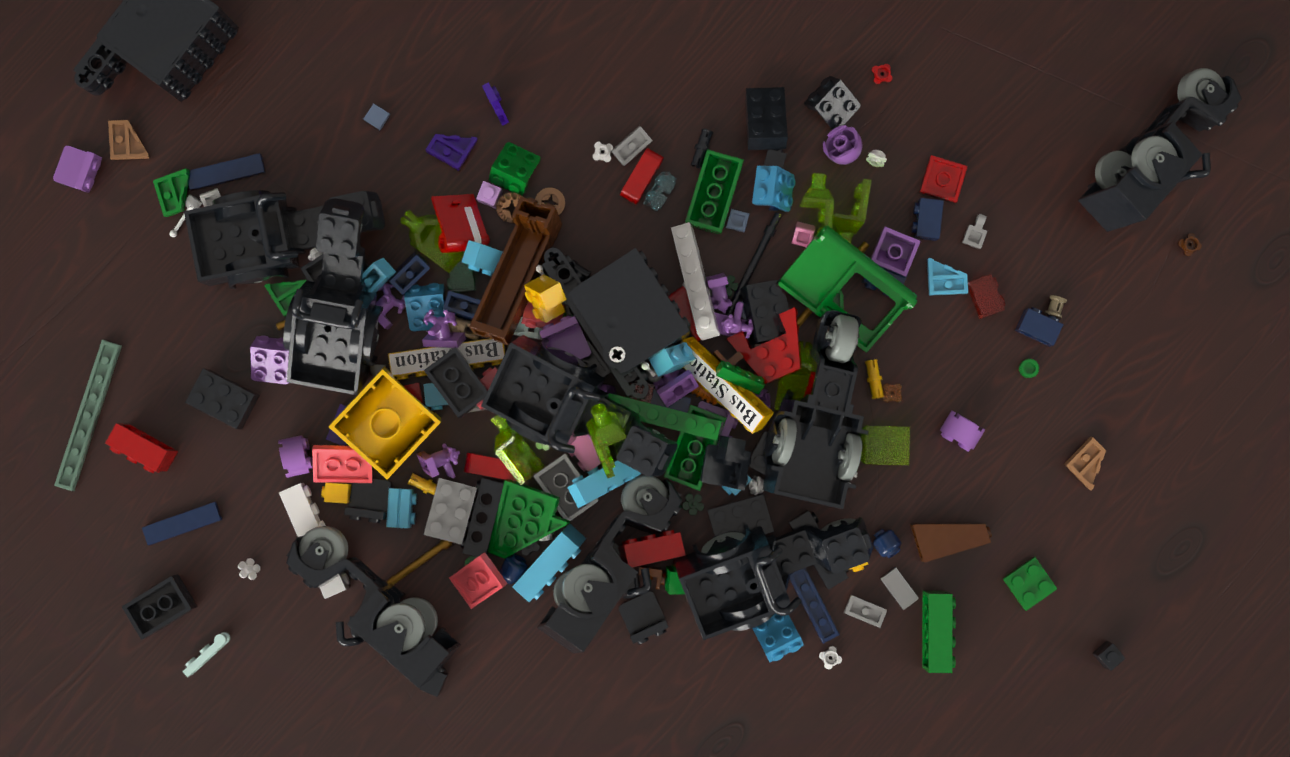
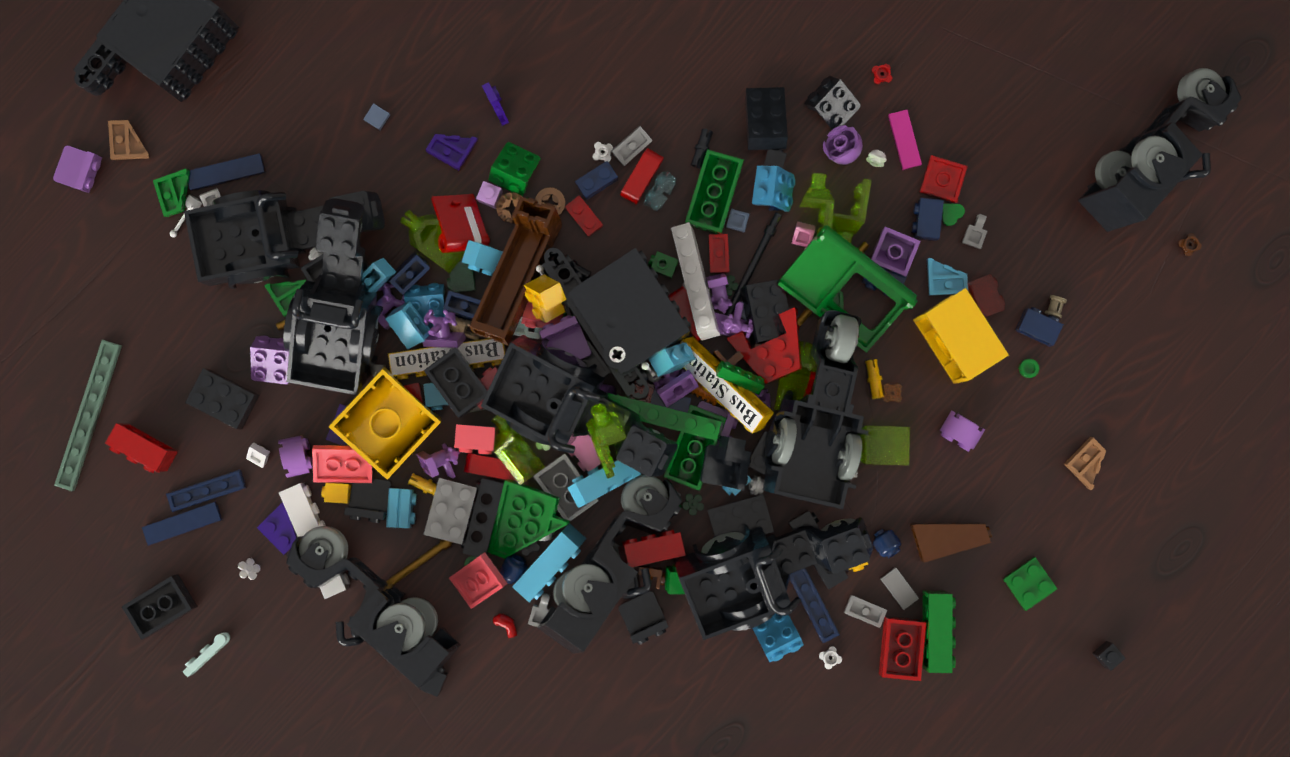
(206, 490): none -> dark blue tile
(258, 455): none -> white plate
(279, 529): none -> dark purple wing
(408, 325): none -> medium azure brick
(476, 438): none -> coral brick
(506, 622): none -> red arm
(540, 611): none -> light grey plate
(583, 216): none -> red plate
(596, 180): none -> dark blue brick
(663, 264): none -> green brick
(718, 253): none -> red plate
(902, 648): none -> red brick
(904, 139): none -> dark pink tile
(951, 213): none -> green tile
(960, 337): none -> yellow piece

